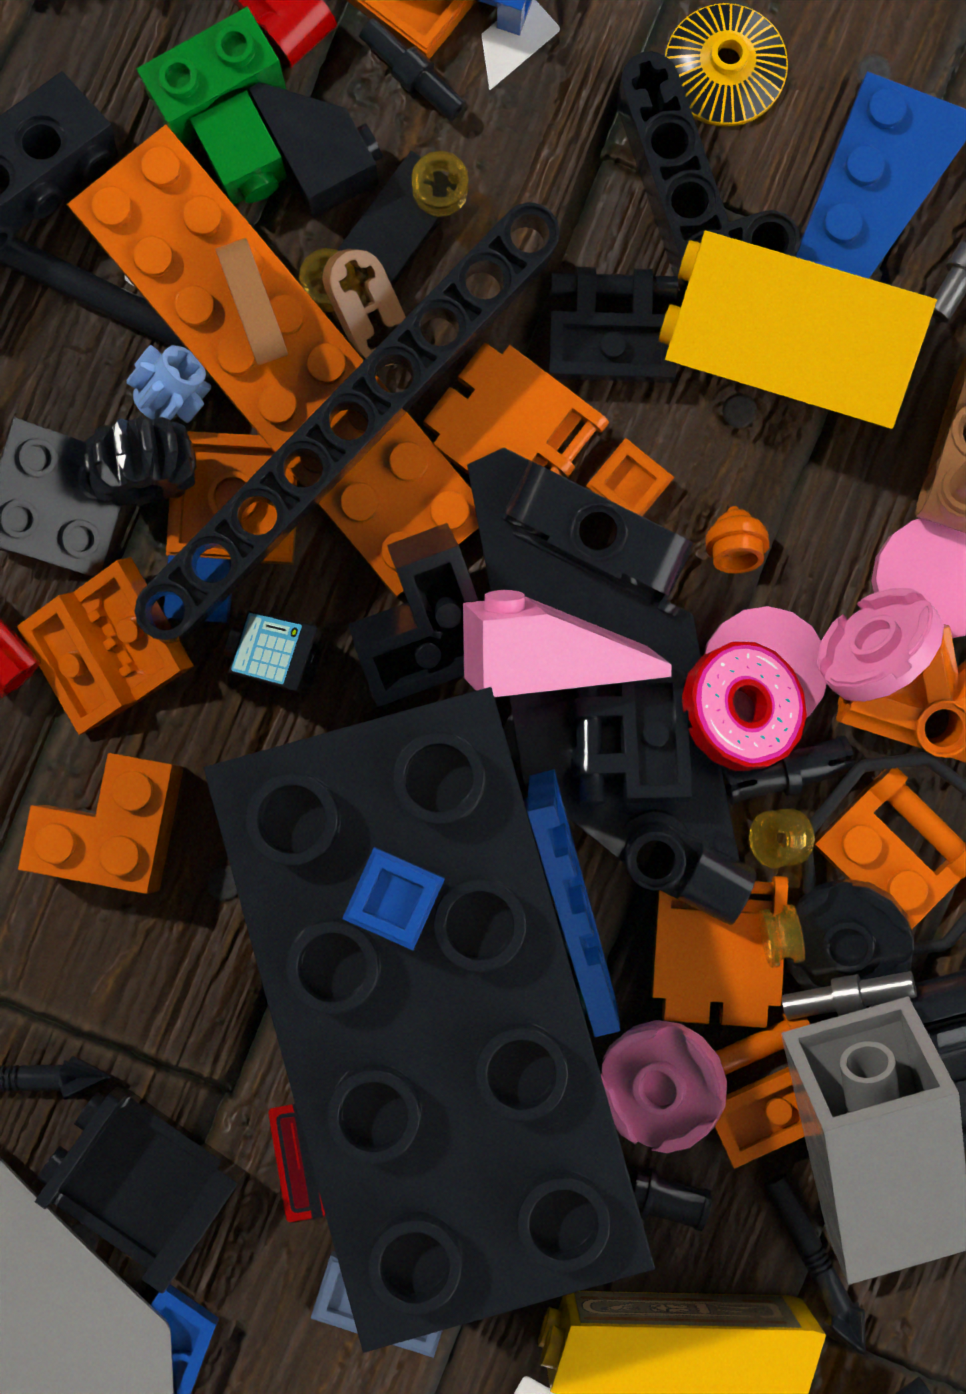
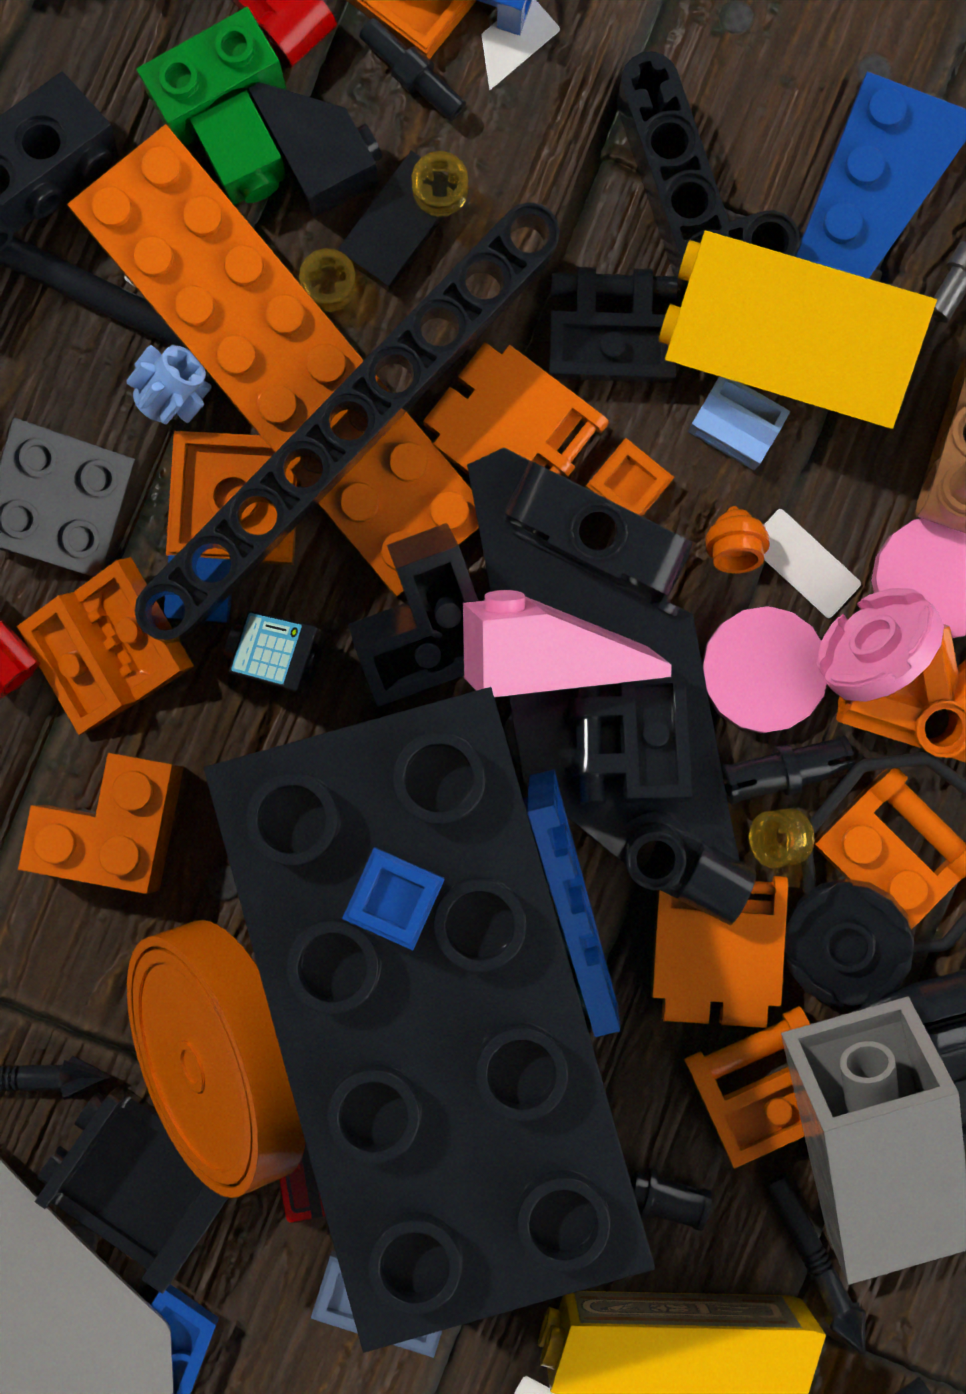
(140, 461): black gear -> none
(213, 1057): none -> orange brick
(251, 301): medium nougat beam -> none
(347, 304): medium nougat beam -> none
(664, 1085): bright pink tile -> none
(722, 91): dish -> none
(739, 422): none -> light blue piece
(776, 702): tile -> none
(781, 935): clear yellow bush -> none
(808, 565): none -> white sticker
(848, 995): flat silver bar -> none

